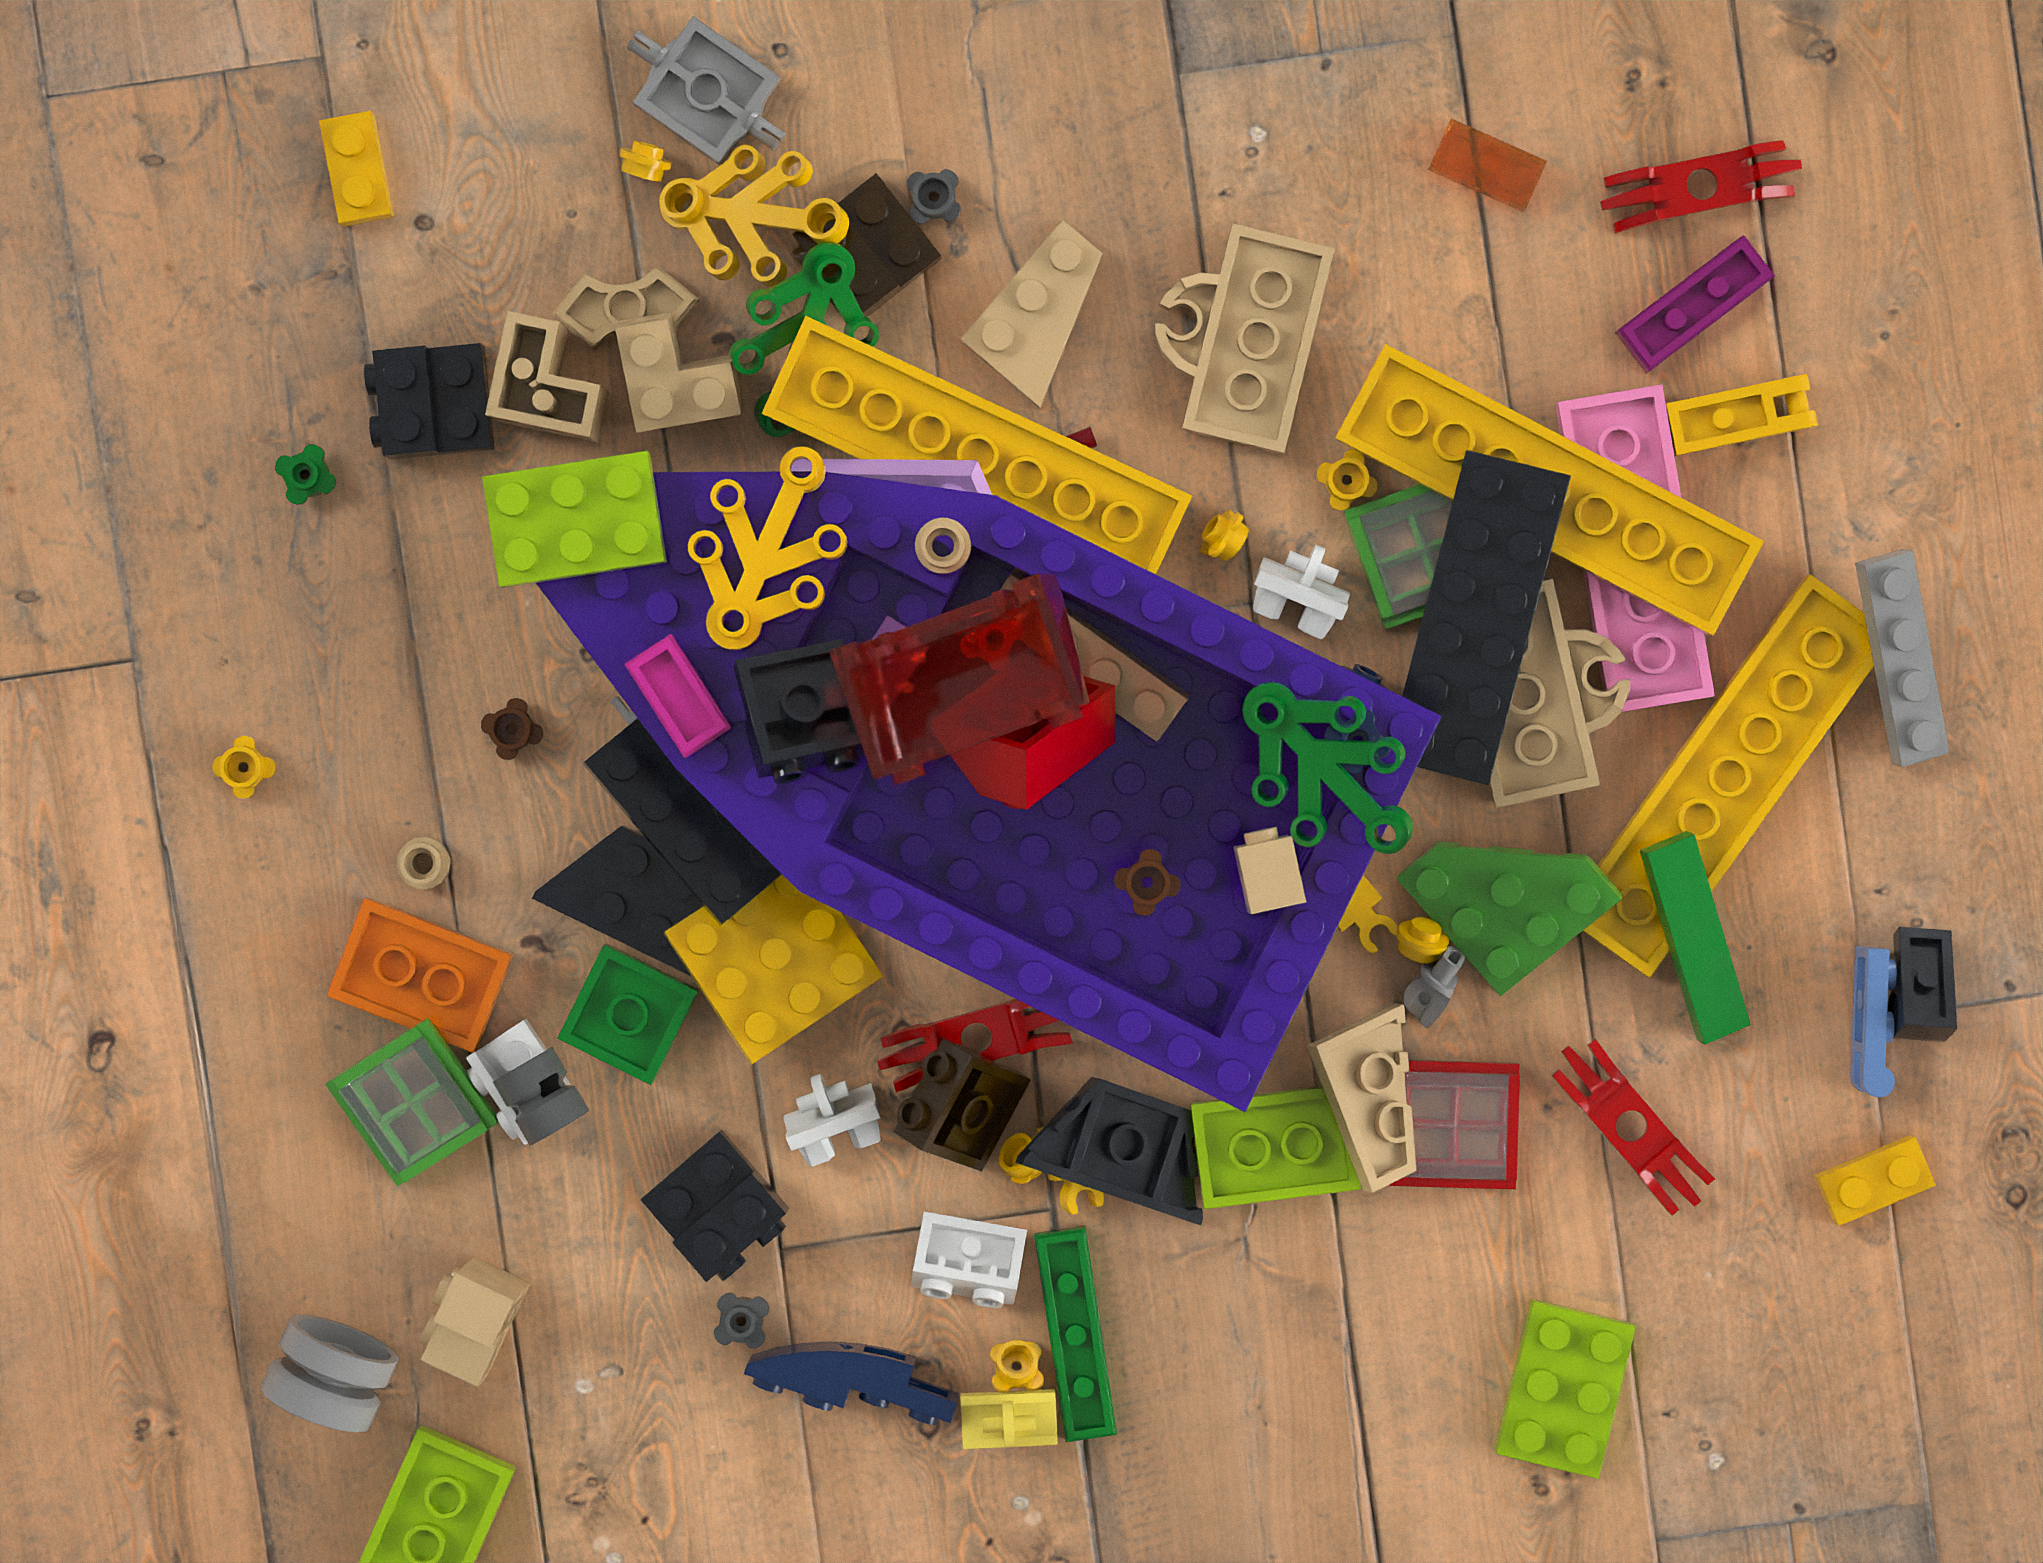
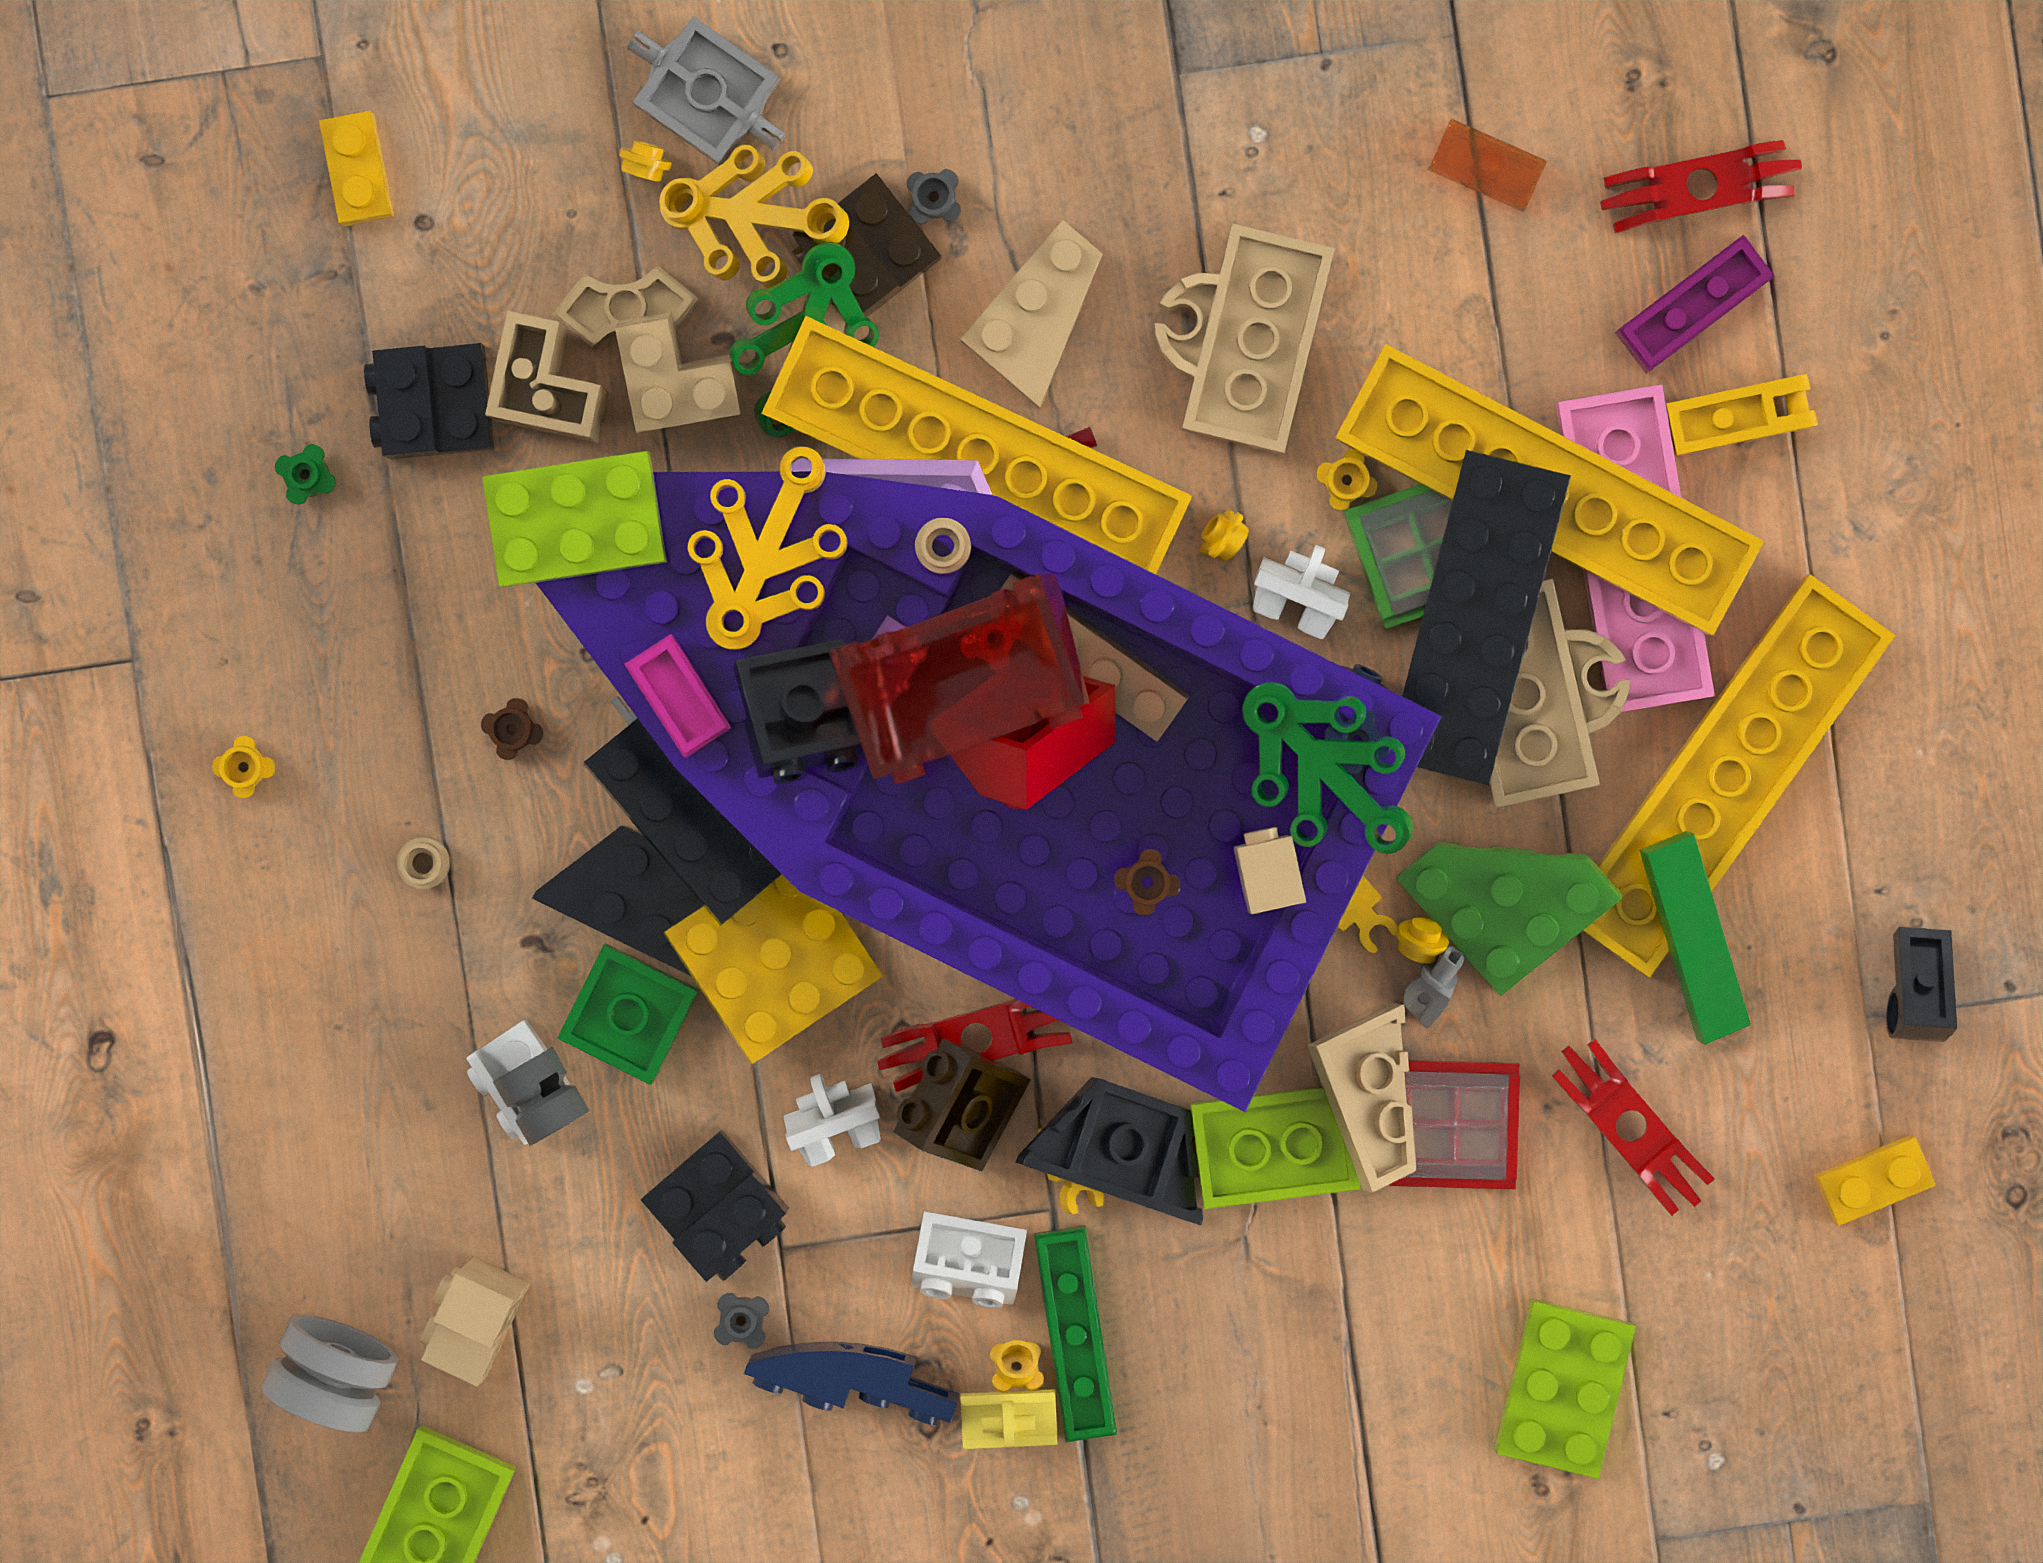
(412, 1102): clear piece -> none
(420, 971): orange plate -> none
(1008, 1155): yellow plate -> none
(1871, 1021): medium blue plate -> none
(1902, 657): light grey plate -> none

